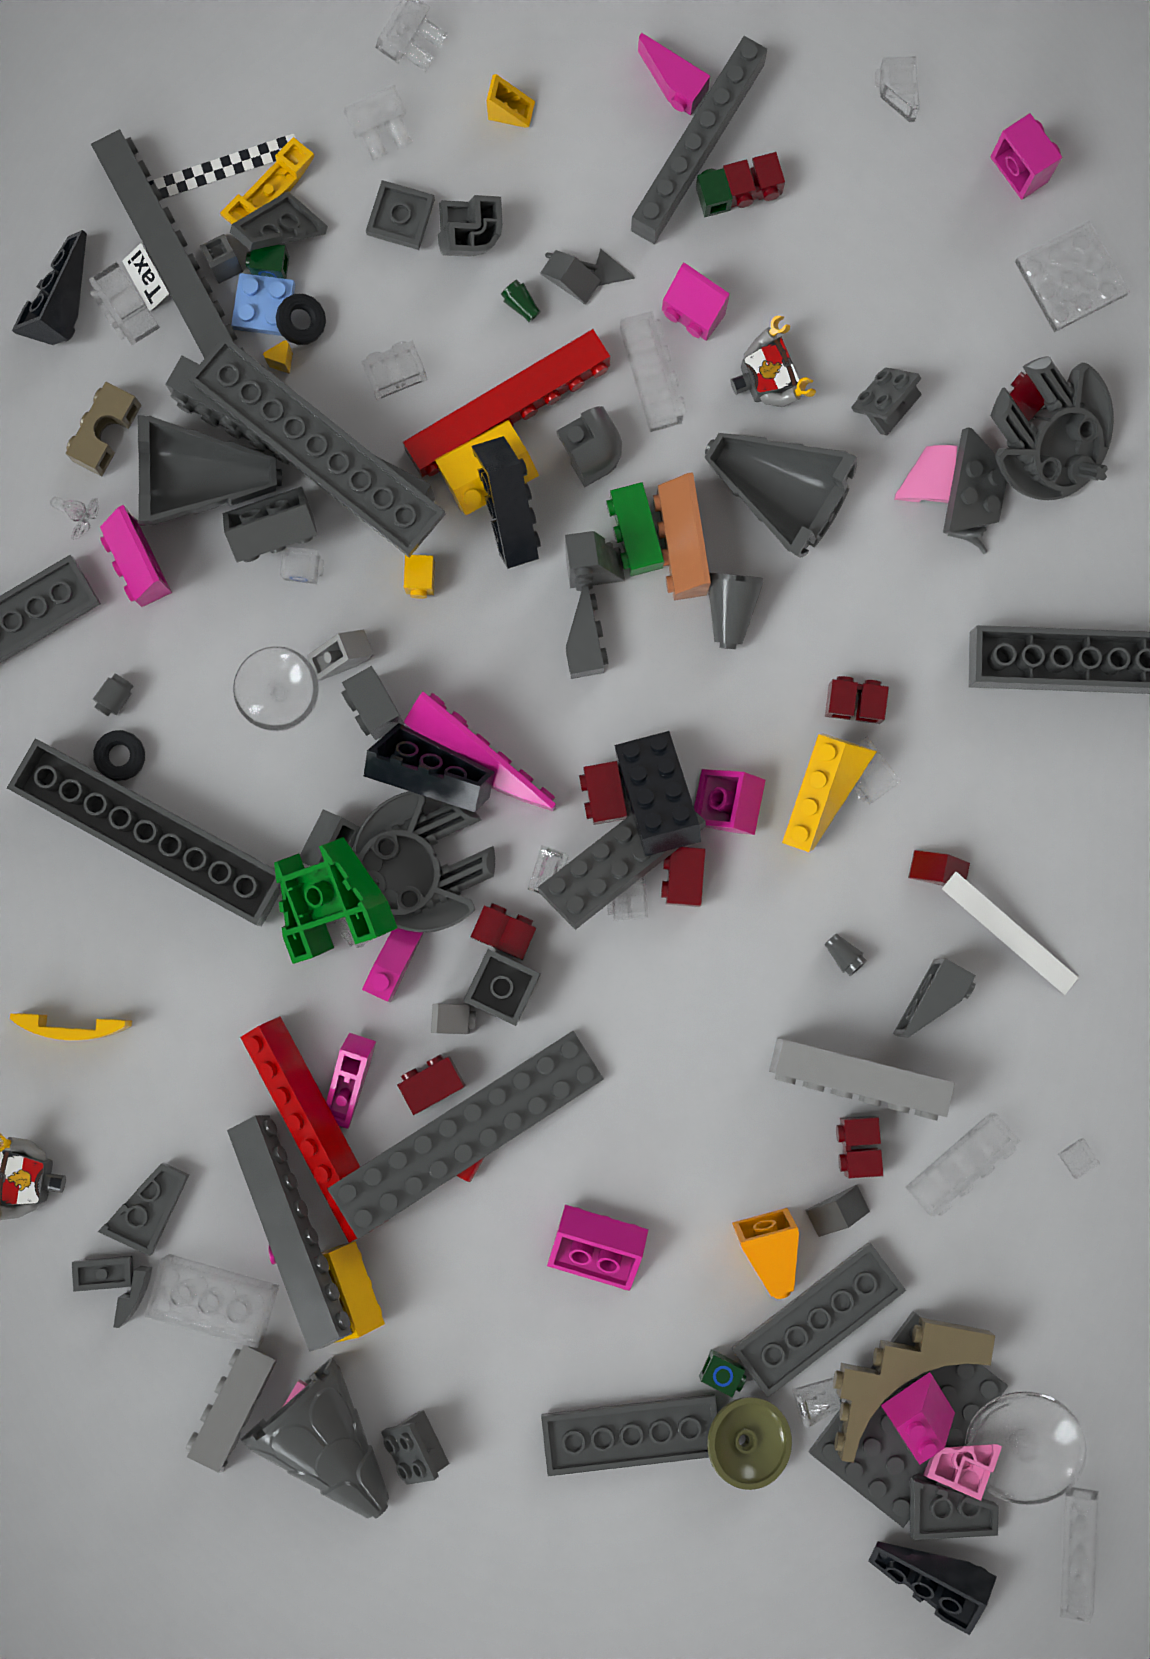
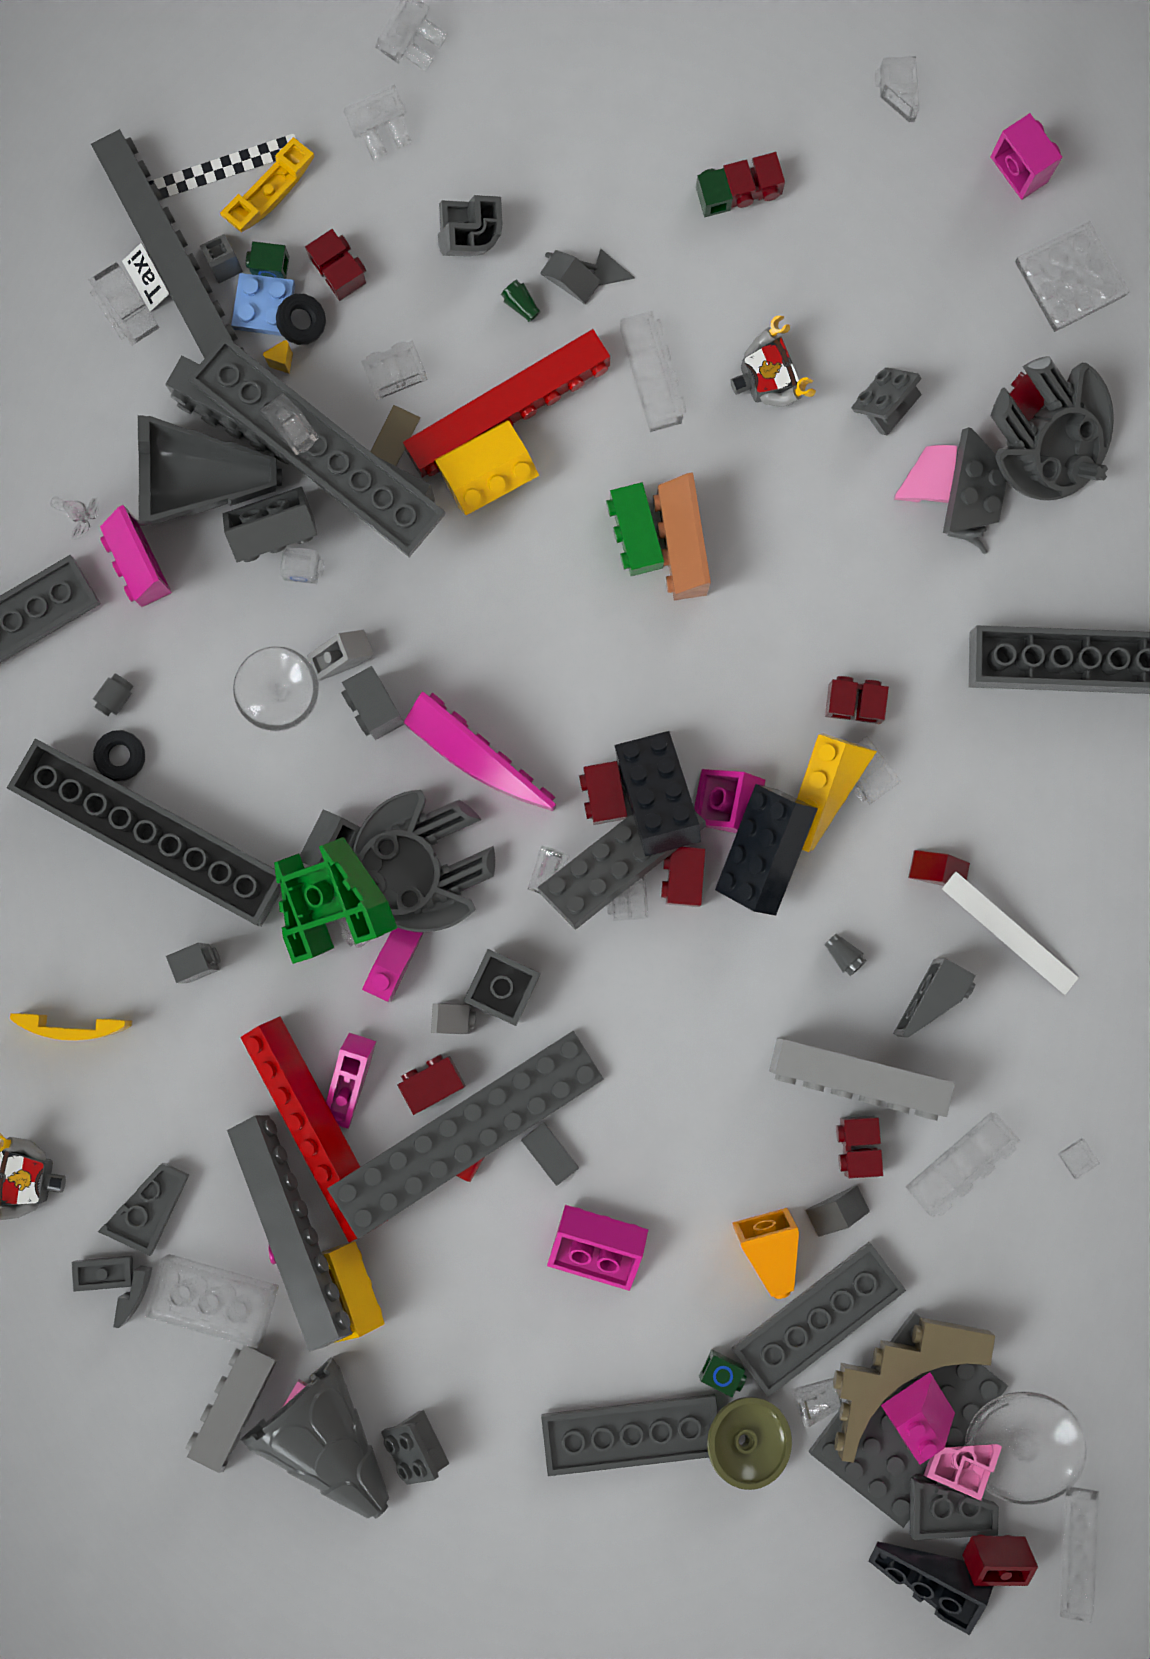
(56, 307): black wedge -> none
(109, 407): dark tan arch -> none
(193, 962): none -> dark grey brick
(277, 223): dark grey wing -> none
(290, 424): none -> clear slope
(334, 262): none -> dark red piece
(396, 429): none -> dark tan sticker
(400, 215): dark grey plate -> none
(419, 576): yellow brick -> none
(428, 768): black wedge -> none
(503, 931): dark red brick -> none
(508, 104): yellow slope -> none
(508, 501): black wedge -> none
(550, 1154): none -> dark grey tile
(583, 645): dark grey slope -> none
(592, 444): dark grey brick -> none
(592, 560): dark grey wedge -> none
(677, 78): dark pink slope -> none
(695, 302): dark pink slope -> none
(698, 140): dark grey brick -> none
(732, 606): dark grey cone -> none
(766, 849): none -> black brick
(784, 484): dark grey cone -> none
(999, 1560): none -> dark red brick

